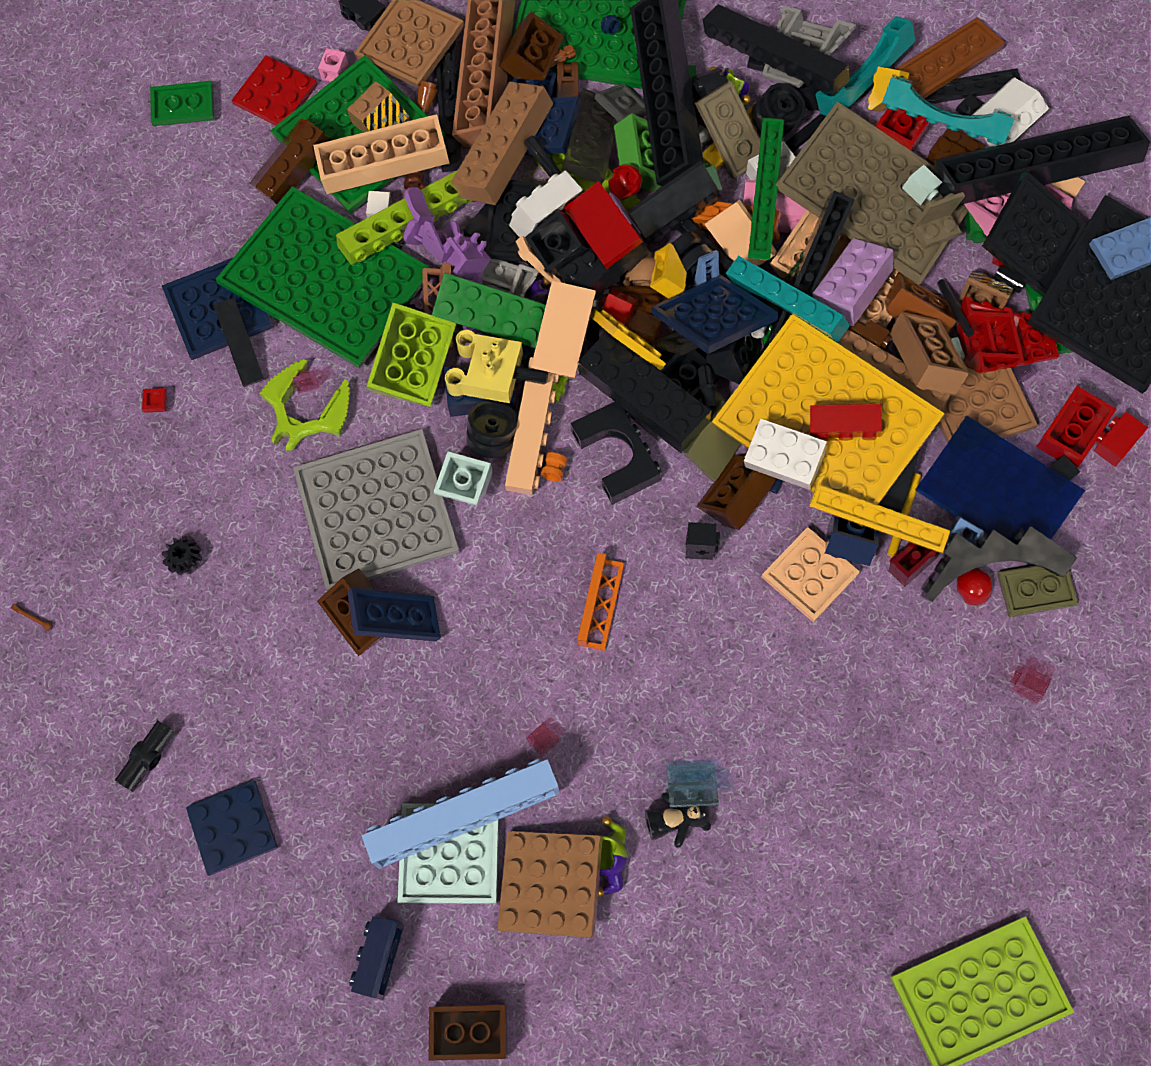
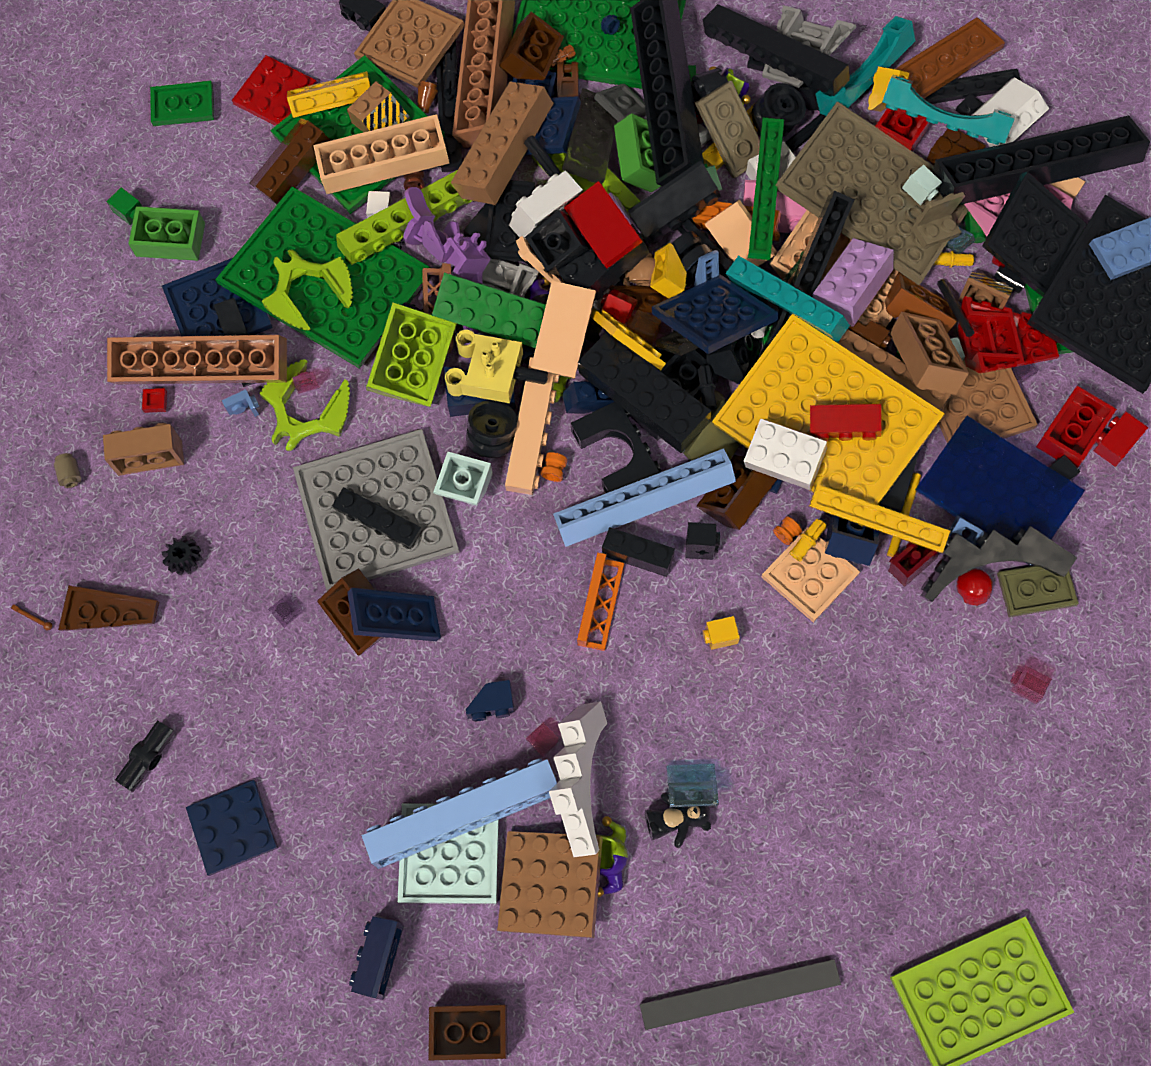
(67, 470): none -> dark tan brick
(101, 609): none -> reddish brown wing
(124, 205): none -> green brick
(143, 449): none -> medium nougat brick
(167, 233): none -> bright green brick
(197, 359): none -> nougat brick
(239, 402): none -> medium blue bracket
(284, 611): none -> clear purple plate
(327, 94): none -> yellow fence
(332, 64): bright pink brick -> none
(334, 272): none -> lime piece
(377, 518): none -> black plate
(492, 700): none -> dark blue slope
(574, 762): none -> white arch
(584, 398): none -> dark blue slope
(625, 181): red hair -> none
(638, 551): none -> black brick
(644, 497): none -> light blue brick
(721, 633): none -> yellow brick
(740, 994): none -> dark grey tile
(787, 530): none -> orange wheel
(808, 539): none -> yellow axle
(951, 258): none -> yellow axle
(960, 243): none -> clear light blue plate

